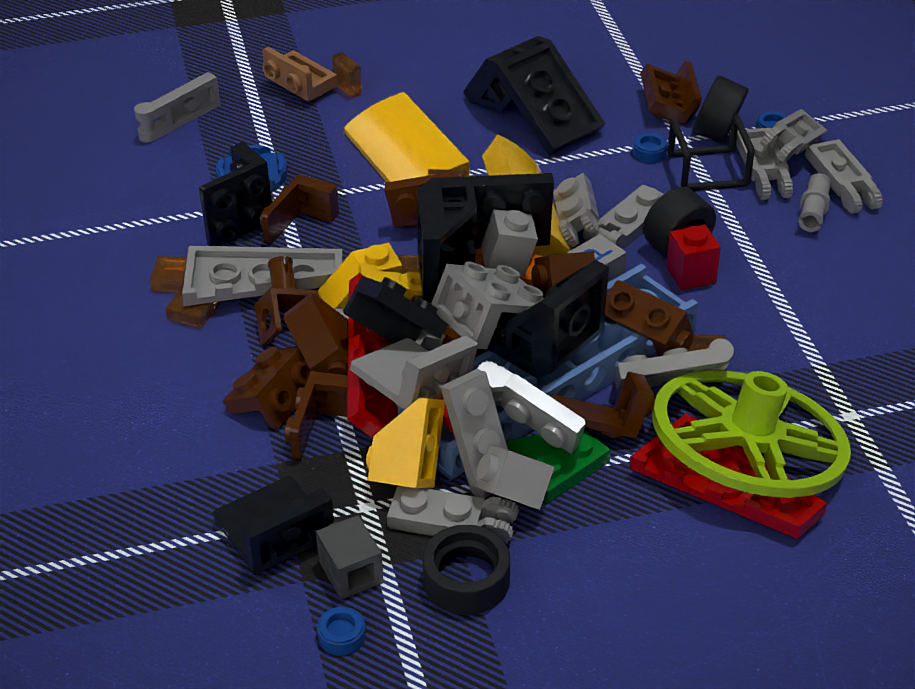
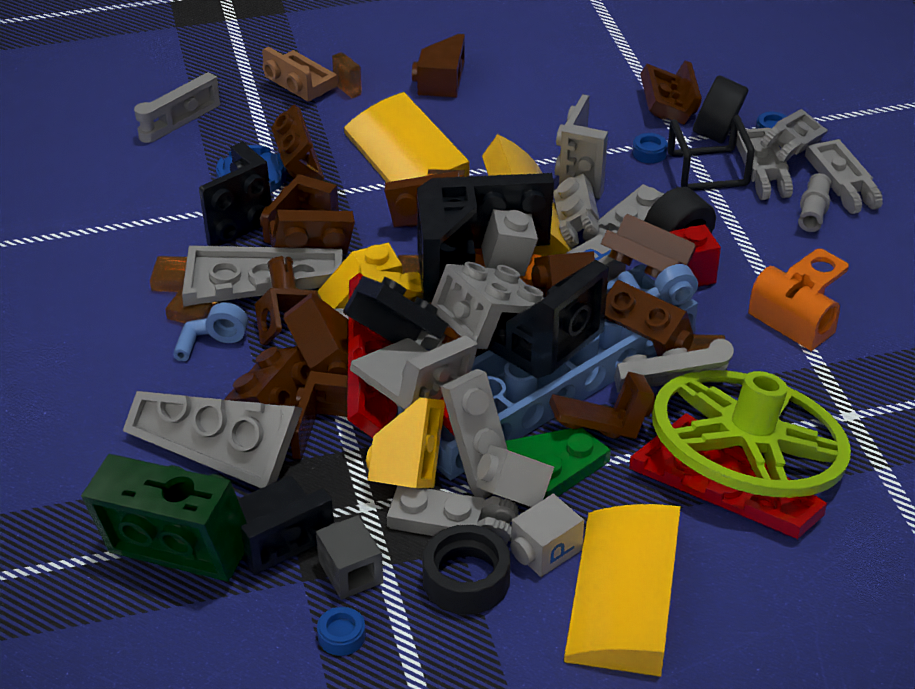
(167, 516): none -> dark green piece
(224, 323): none -> medium blue plate
(226, 435): none -> light grey wing
(296, 144): none -> reddish brown bracket
(312, 229): none -> reddish brown bracket
(440, 67): none -> reddish brown slope
(535, 408): light grey hinge -> none
(541, 88): black bracket -> none
(546, 535): none -> light grey brick
(582, 148): none -> light grey bracket
(624, 589): none -> yellow slope
(647, 245): none -> reddish brown bracket
(673, 284): none -> medium blue plate
(796, 299): none -> orange piece

